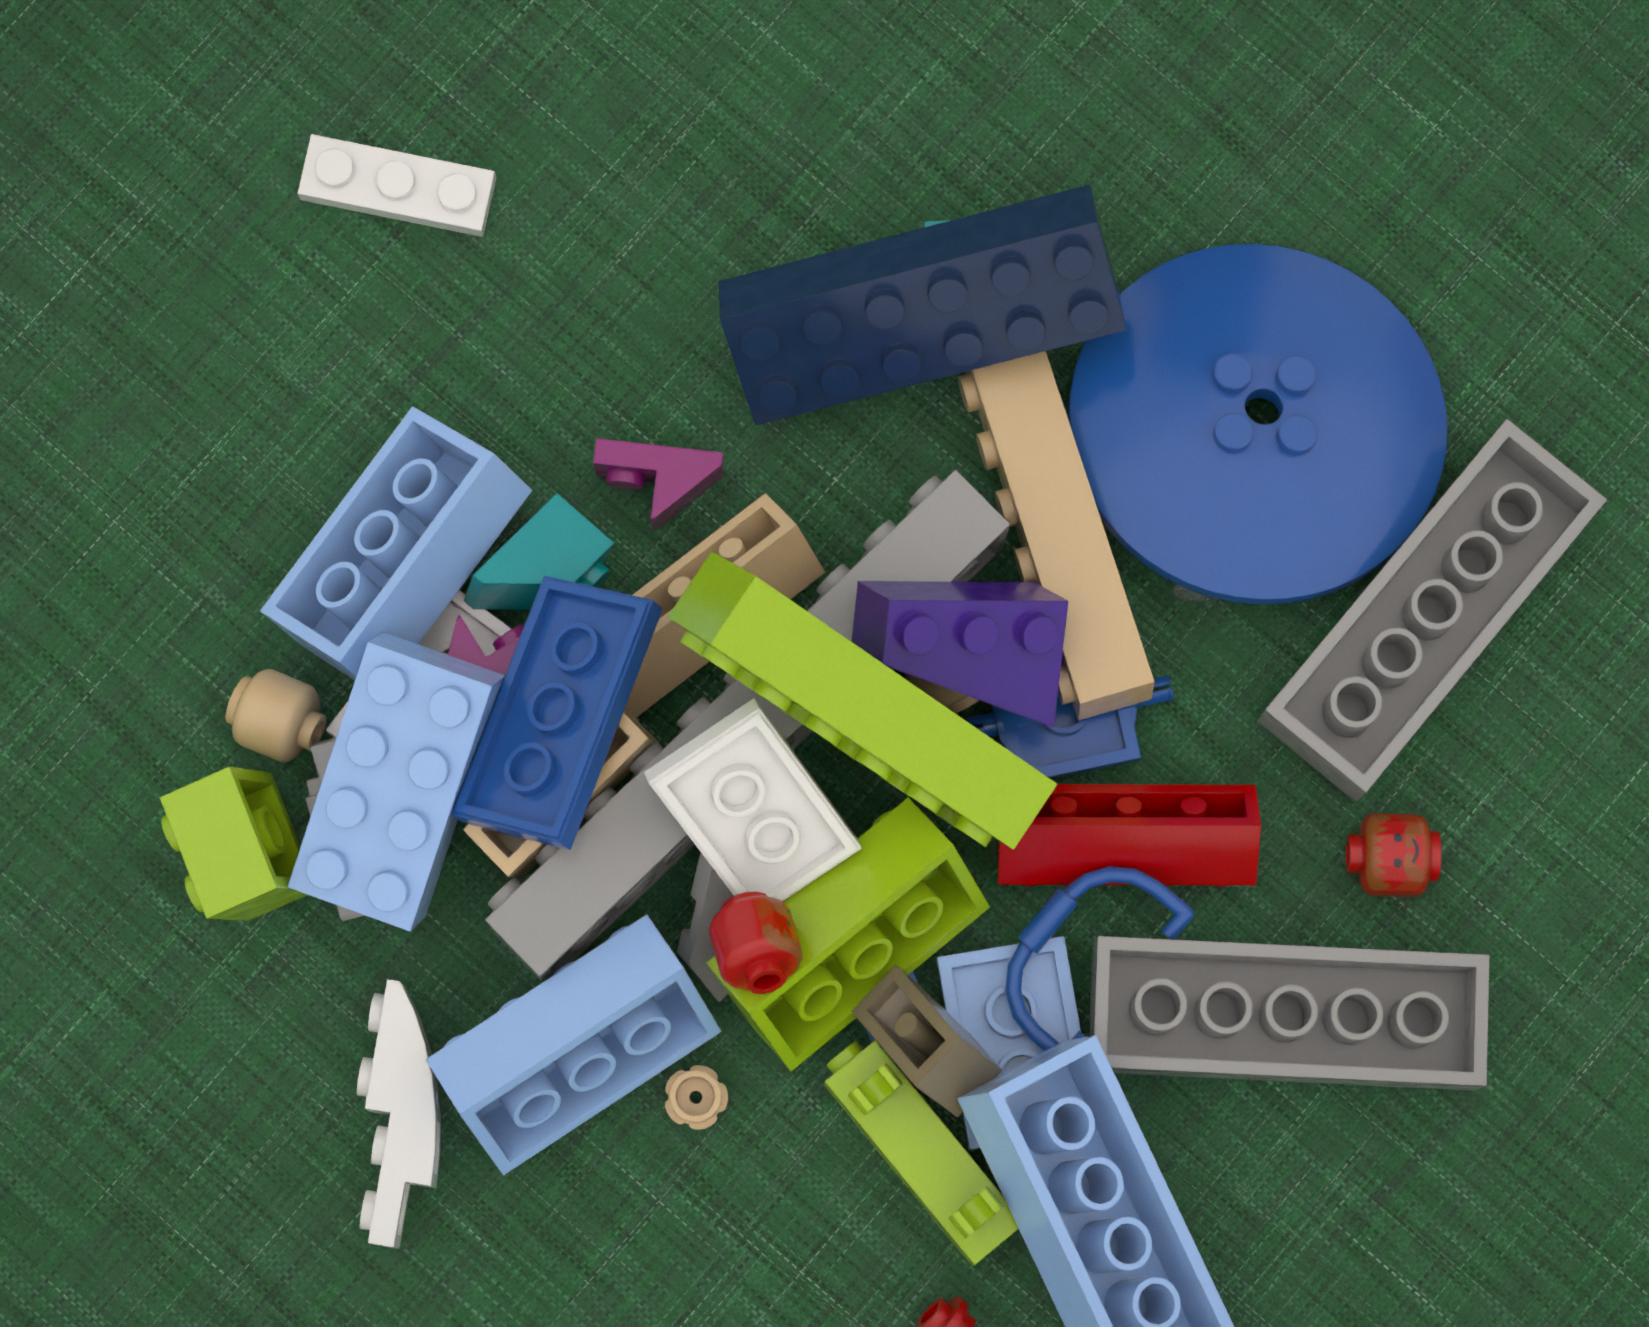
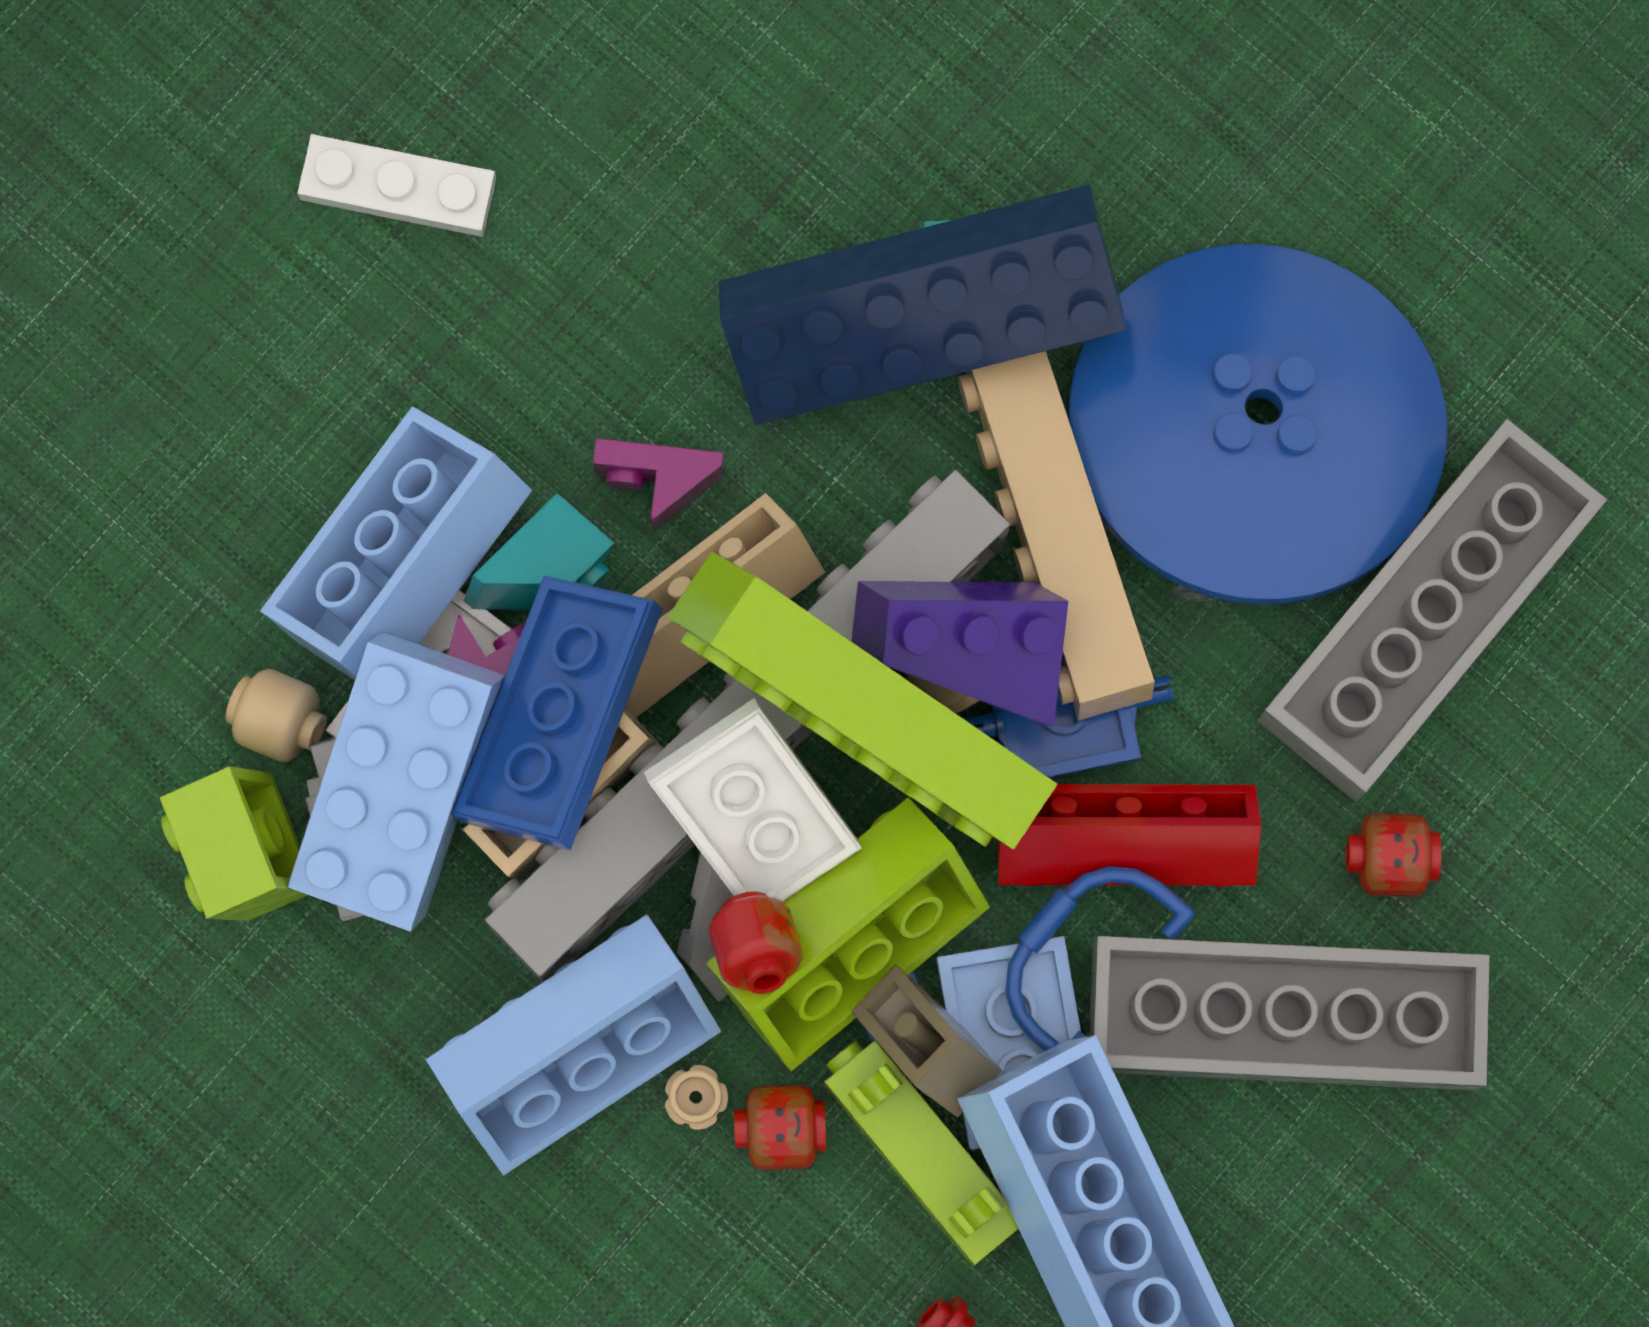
(406, 1088): white slope -> none
(781, 1127): none -> red head

